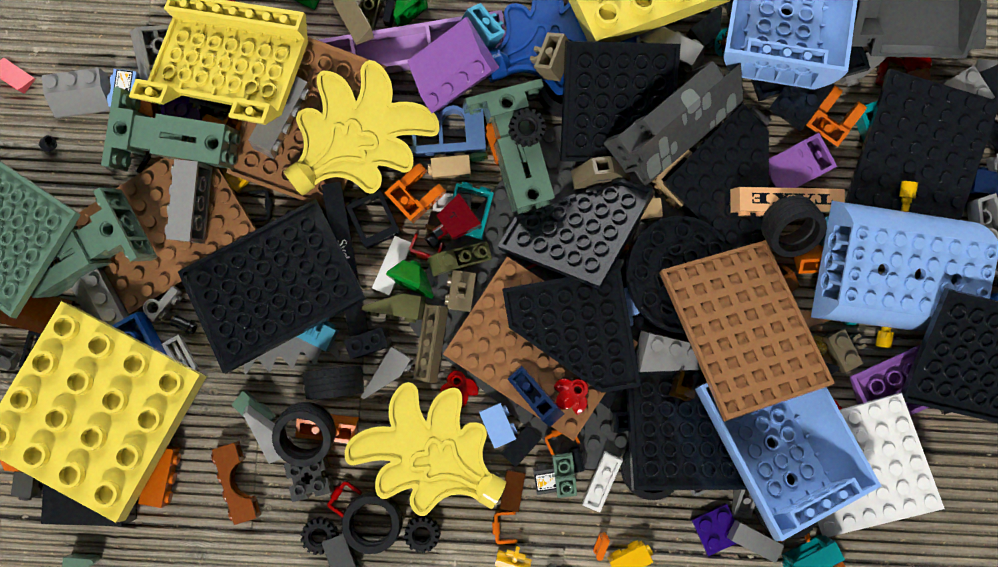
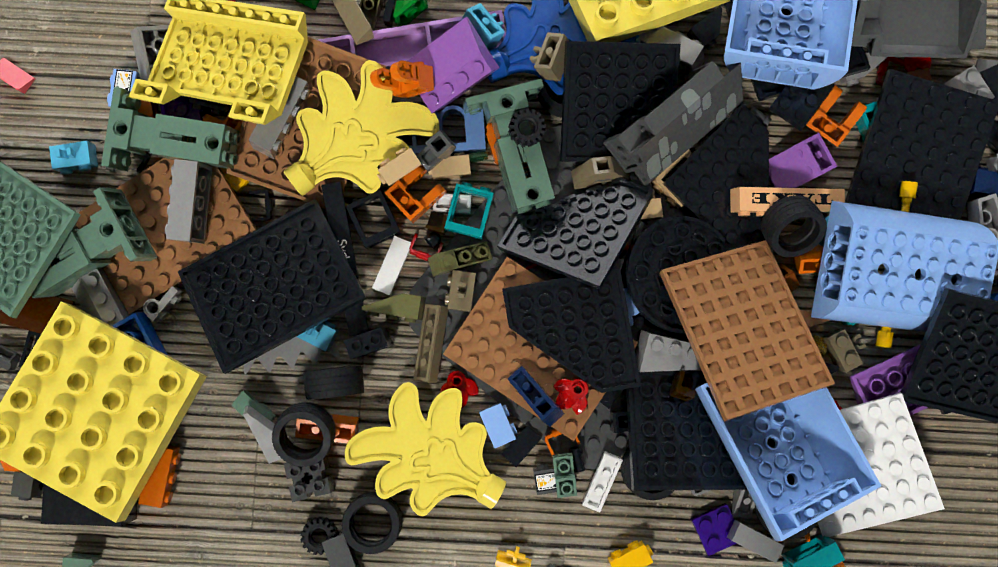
(47, 140): black hinge -> none
(73, 156): none -> medium azure brick
(77, 92): light grey slope -> none
(169, 352): white tile -> none
(181, 323): black pin -> none
(241, 506): dark orange arch -> none
(337, 492): red piece -> none
(391, 368): light grey slope -> none
(398, 167): none -> tan brick
(404, 79): none -> orange brick
(411, 277): green slope -> none
(413, 542): black tyre -> none
(437, 149): none -> dark grey brick
(456, 219): dark red torso -> none
(496, 527): orange piece -> none
(513, 490): reddish brown tile -> none
(601, 546): orange piece -> none
(720, 42): piece -> none

